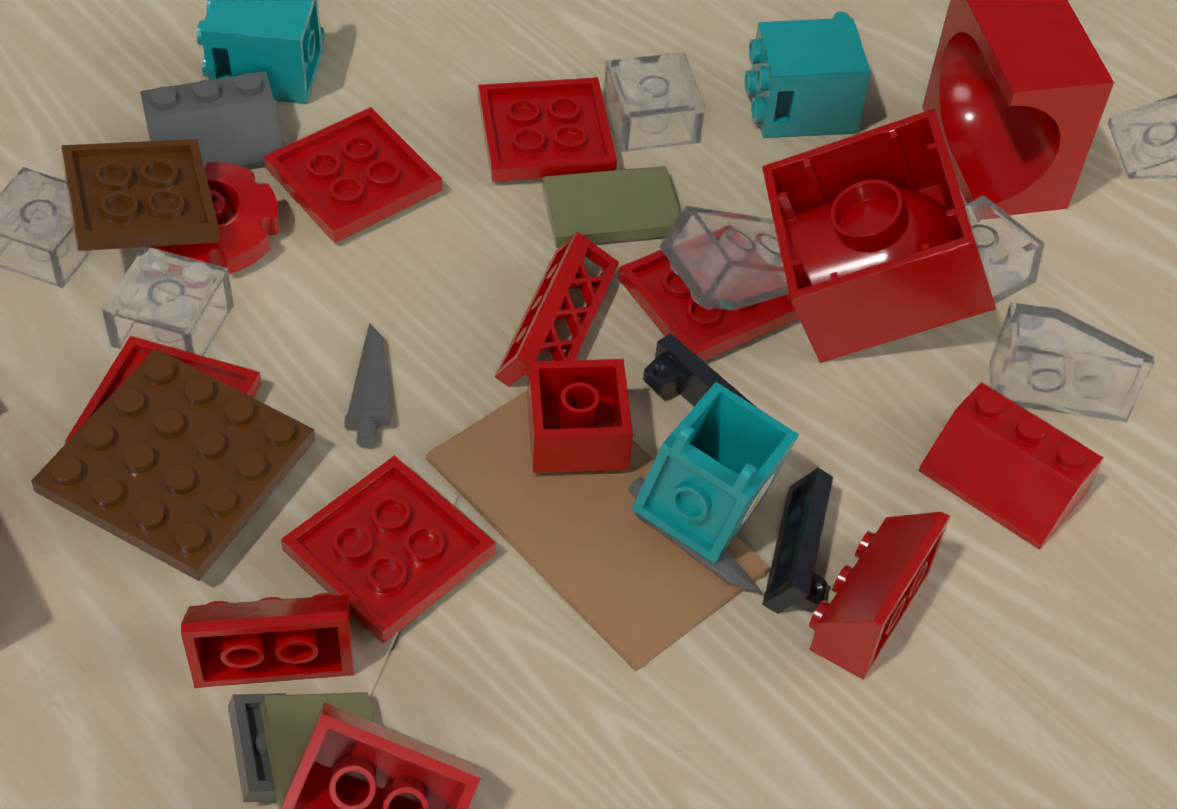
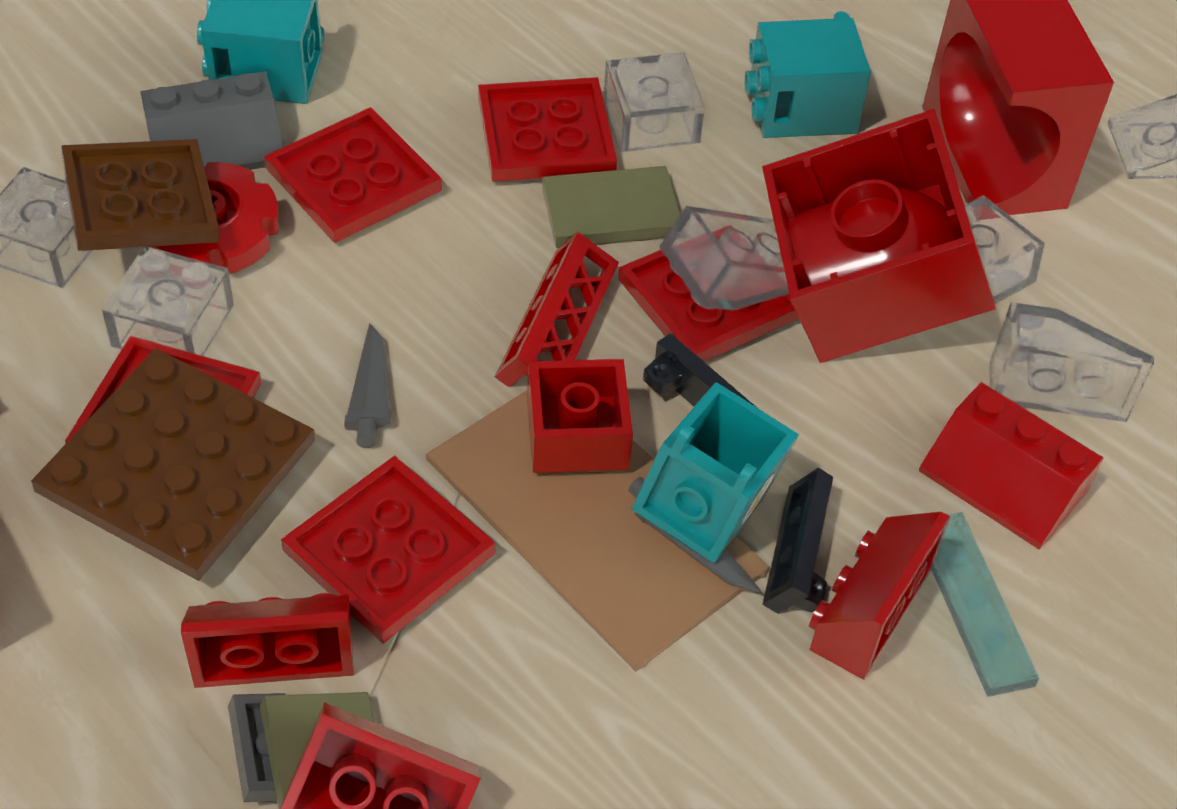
(981, 612): none -> clear light blue tile

